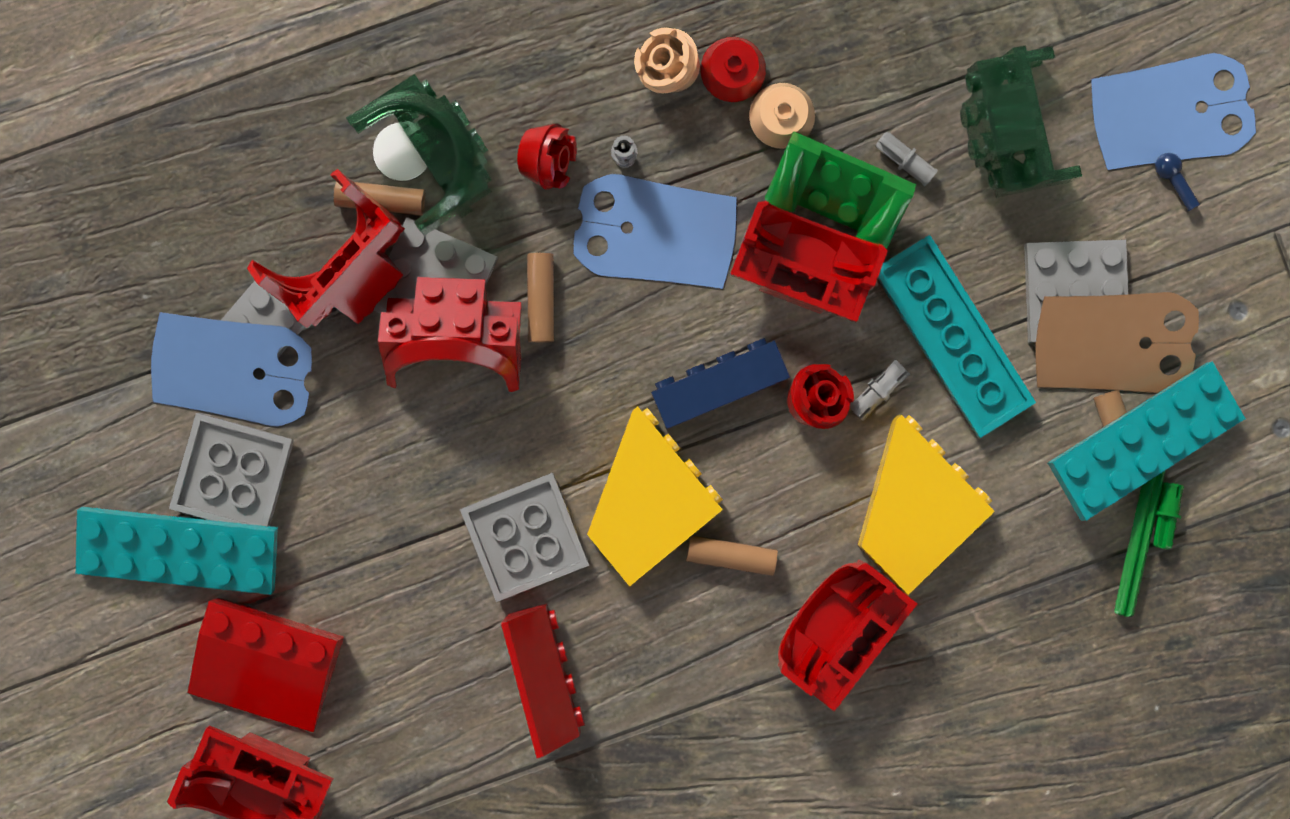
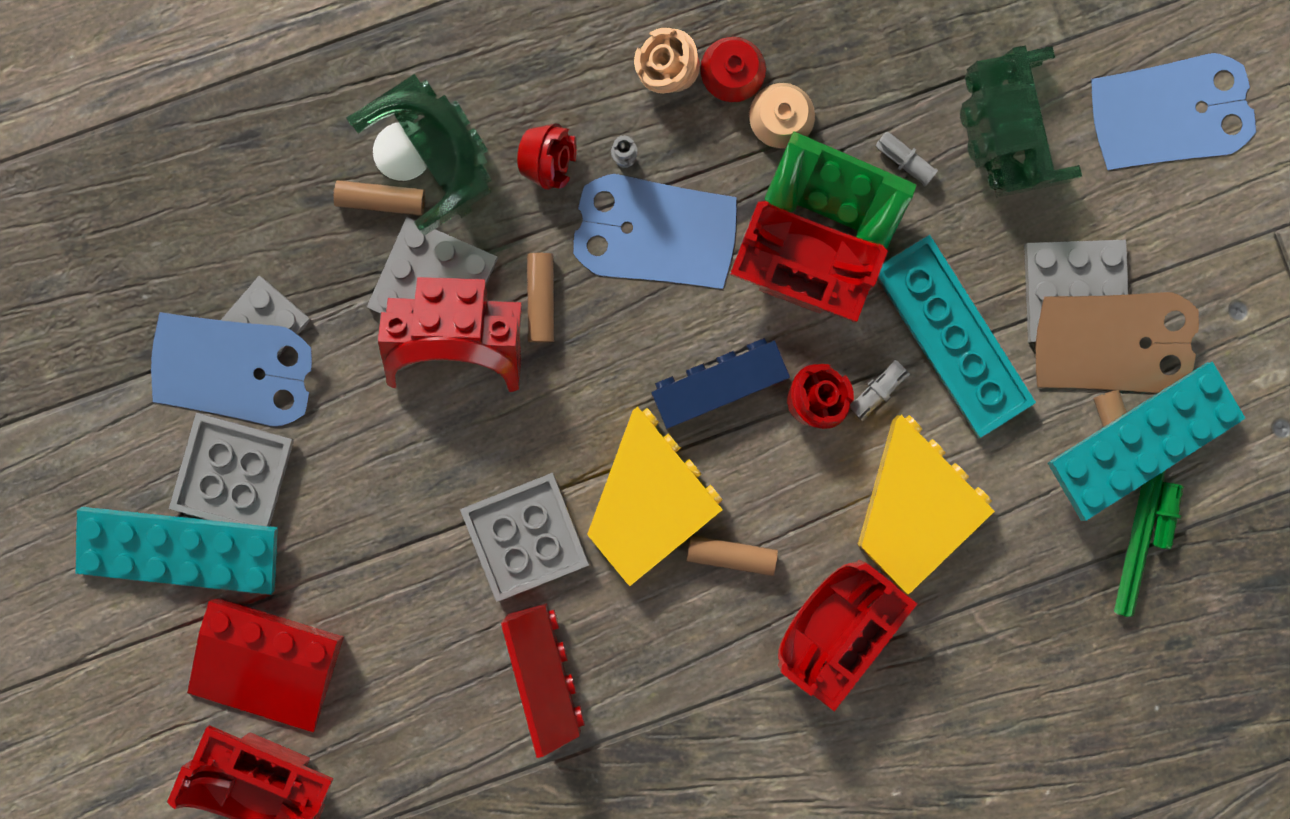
(355, 274): red piece -> none
(1169, 167): dark blue bar -> none

